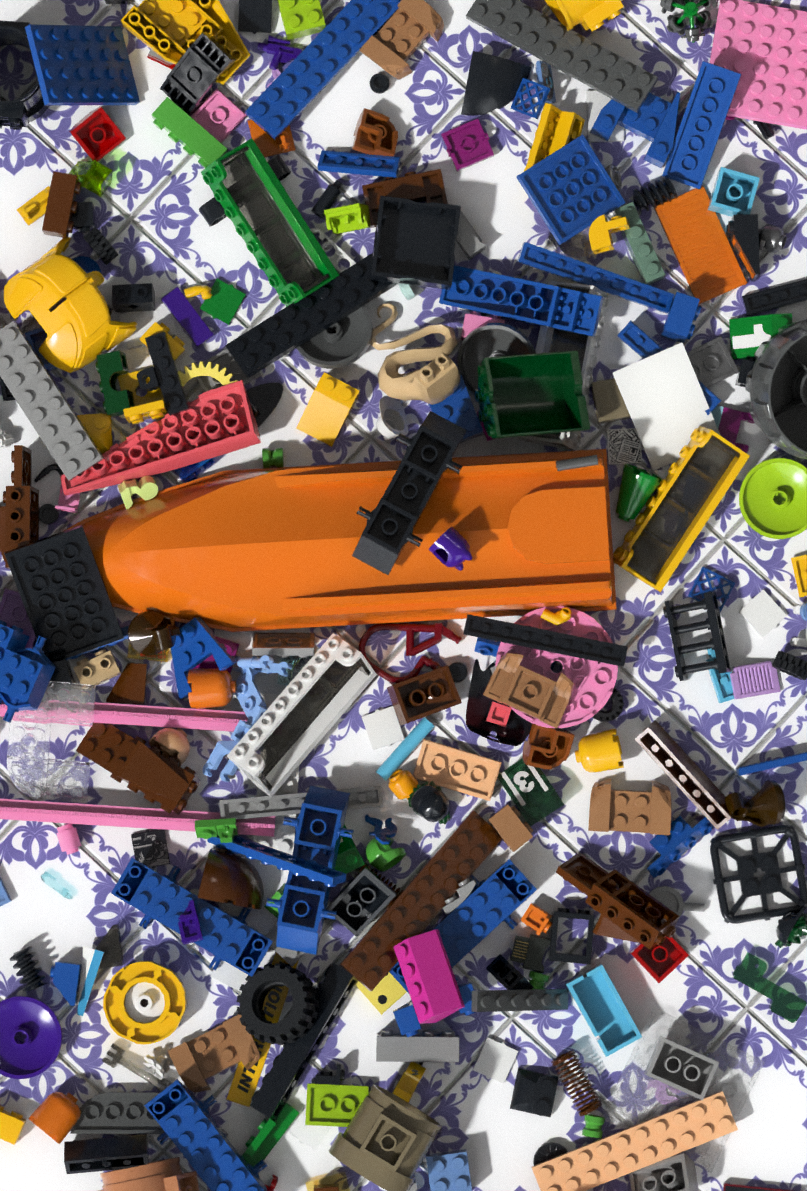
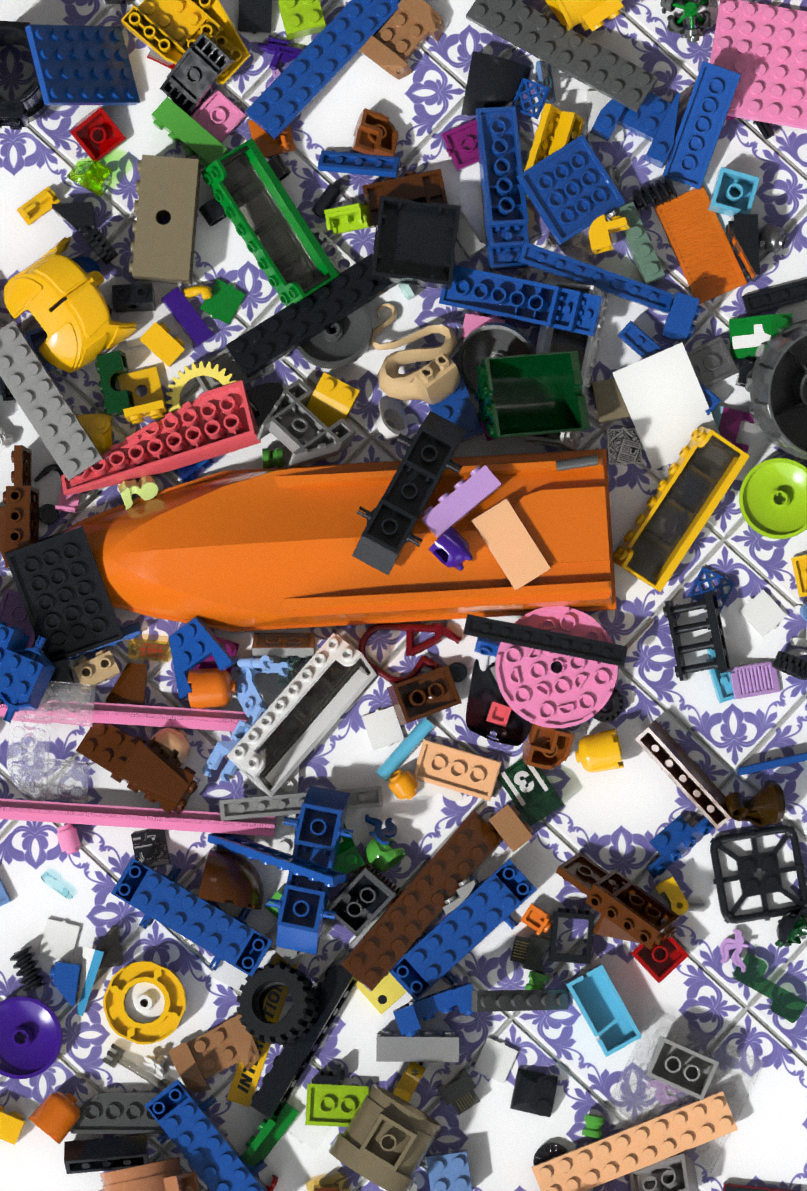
(59, 939): none -> white piece
(61, 205): reddish brown brick -> none
(152, 633): dark brown piece -> none
(163, 374): black plate -> none
(170, 189): none -> dark tan piece
(189, 925): dark purple slope -> none
(217, 827): bright green hinge -> none
(302, 430): none -> light grey wedge
(379, 83): black plate -> none
(429, 977): dark pink slope -> none
(430, 802): black hair -> none
(460, 1092): none -> dark grey piece
(461, 501): none -> lavender brick
(502, 193): none -> blue slope
(507, 974): black brick -> none
(511, 544): none -> light nougat tile
(529, 690): medium nougat piece -> none
(558, 617): yellow arm -> none
(595, 1104): reddish brown piece -> none
(630, 809): medium nougat piece -> none
(635, 491): green cone -> none
(676, 898): none -> yellow leg
(738, 944): none -> lavender piece

